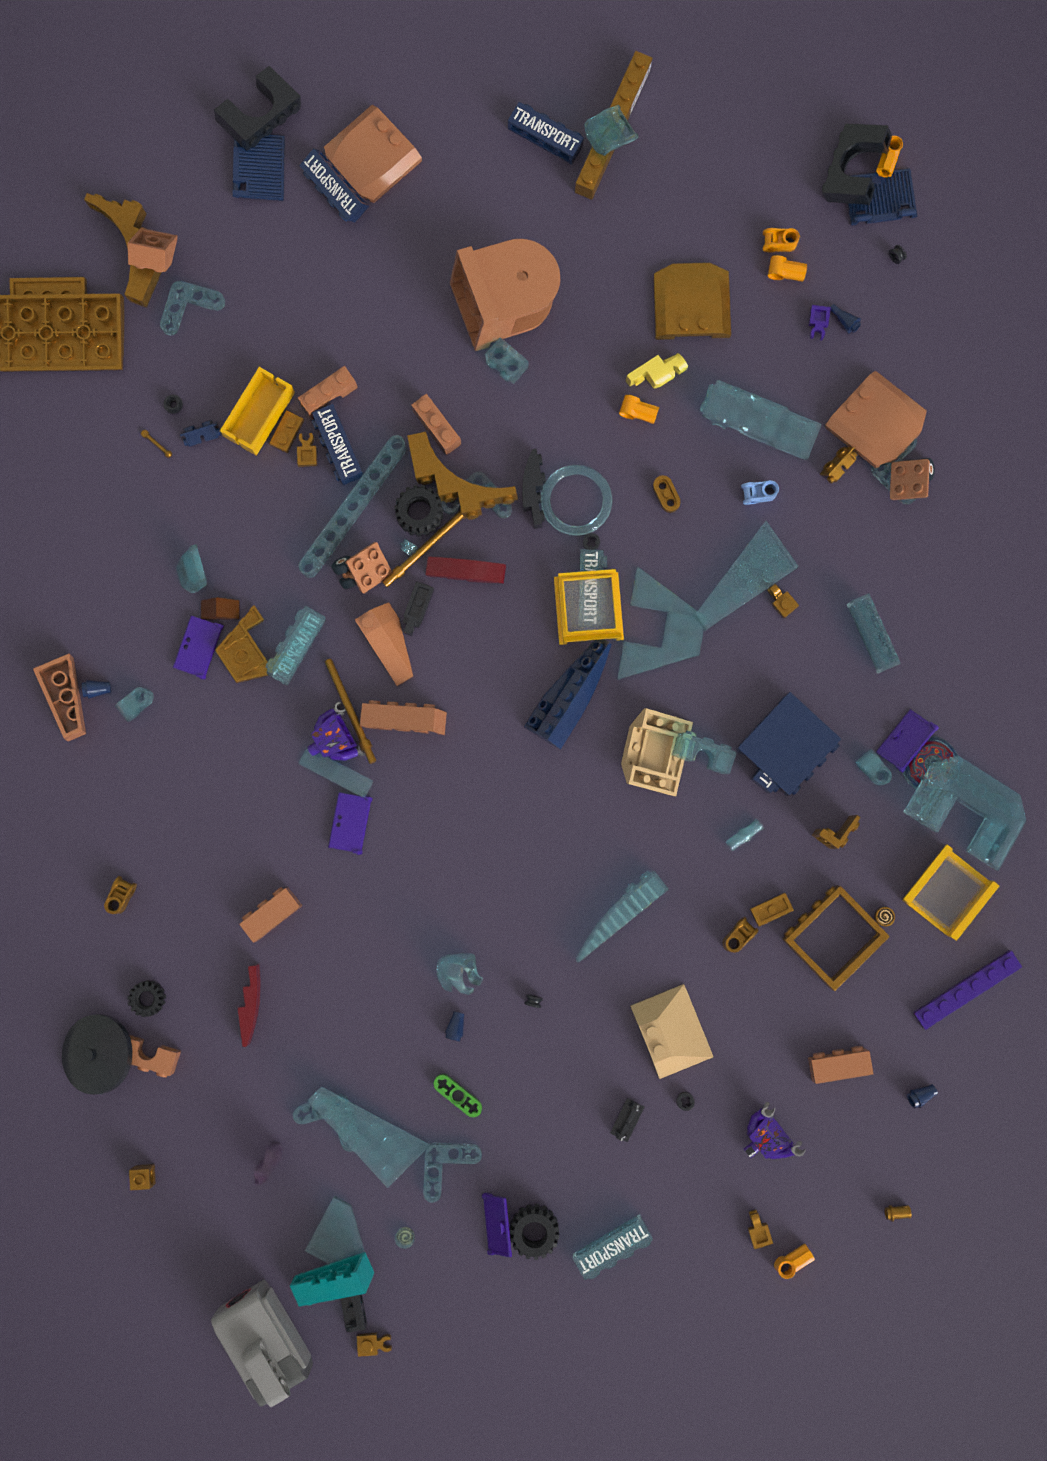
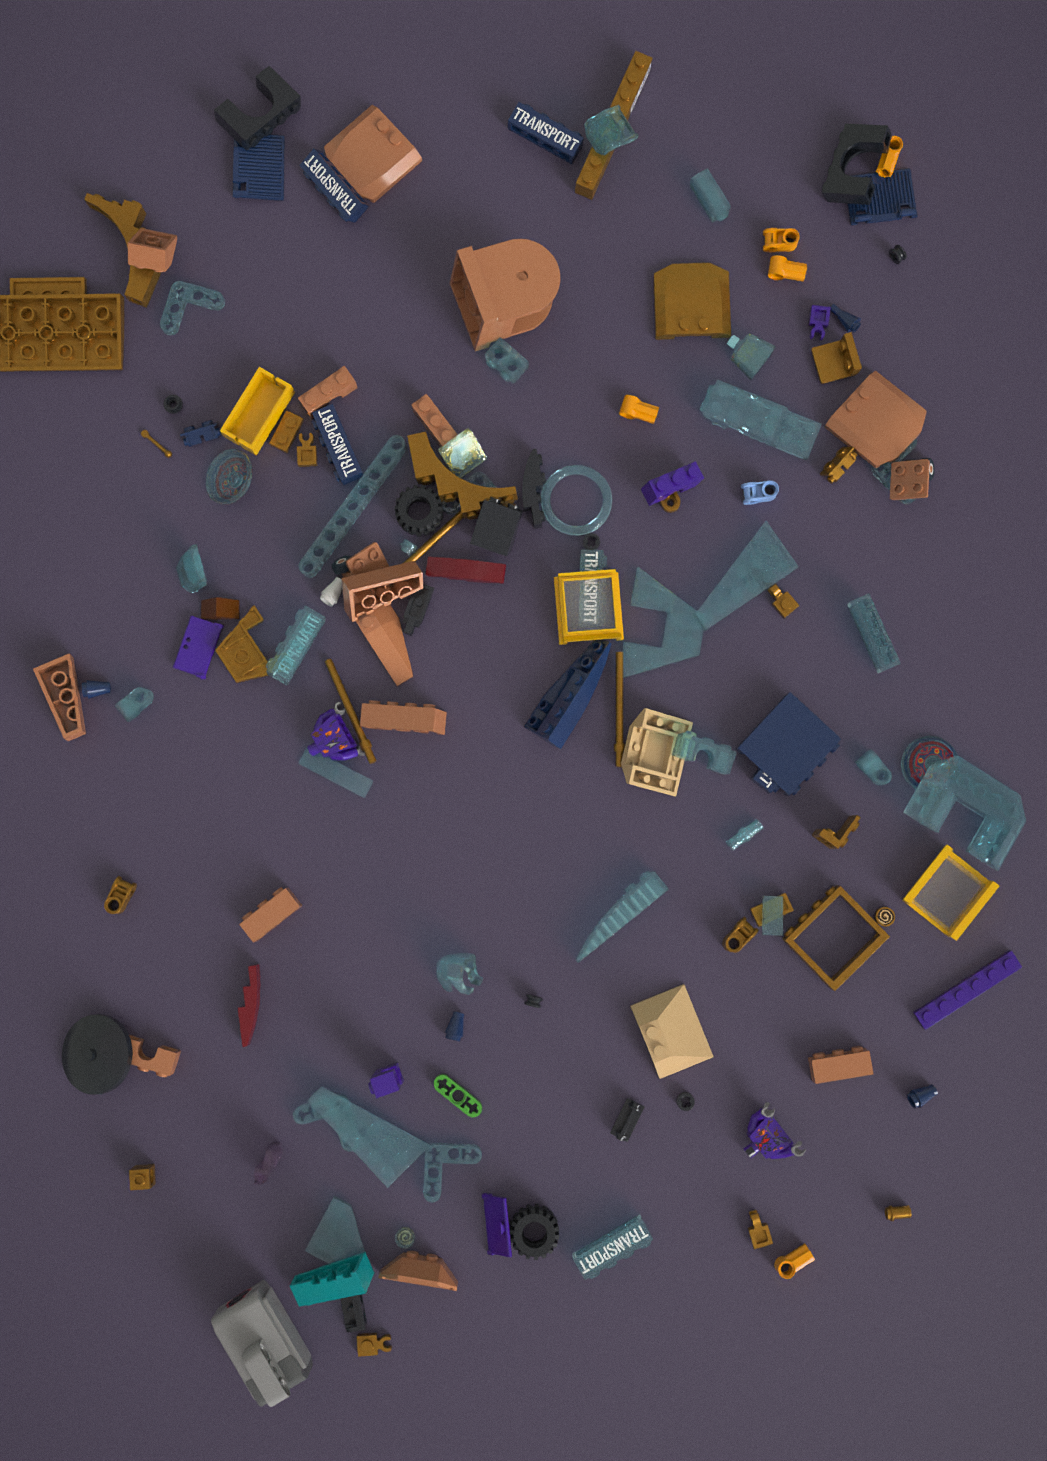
(138, 1007): black tyre -> none
(229, 476): none -> clear light blue dish
(332, 592): none -> white cone
(349, 823): dark purple door -> none
(379, 588): none -> nougat wedge
(386, 1080): none -> dark purple arch
(420, 1270): none -> nougat wedge
(463, 453): none -> clear light blue tile
(497, 526): none -> black slope
(619, 746): none -> pearl gold bar
(657, 371): light yellow plate -> none
(677, 480): none -> dark purple arch
(710, 195): none -> clear light blue brick
(750, 353): none -> clear light blue torso
(772, 915): none -> clear light blue tile
(837, 359): none -> pearl gold bracket
(911, 736): dark purple door -> none

